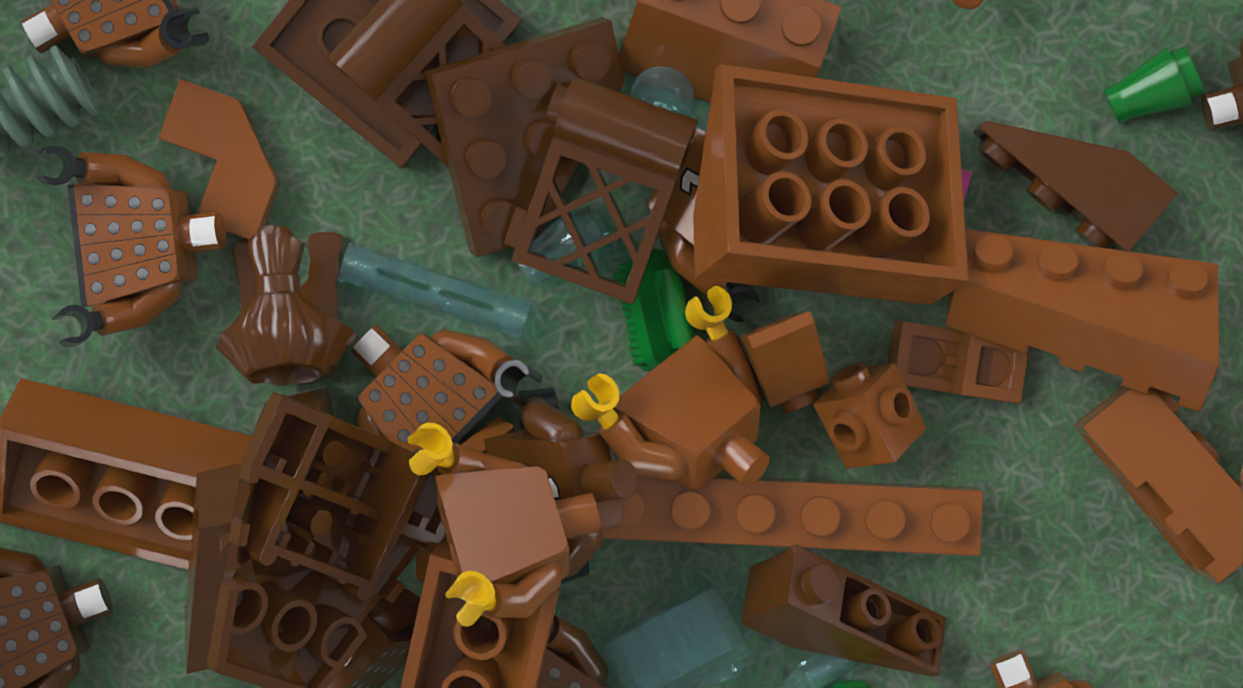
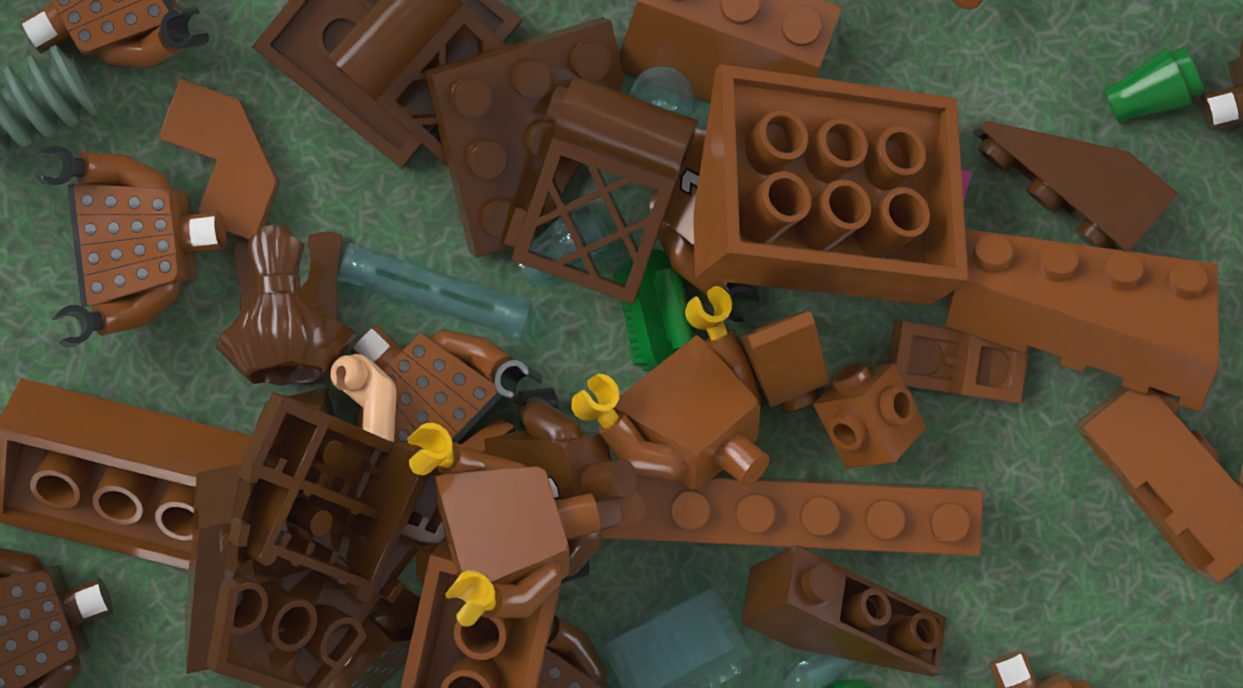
(370, 389): none -> light nougat arm

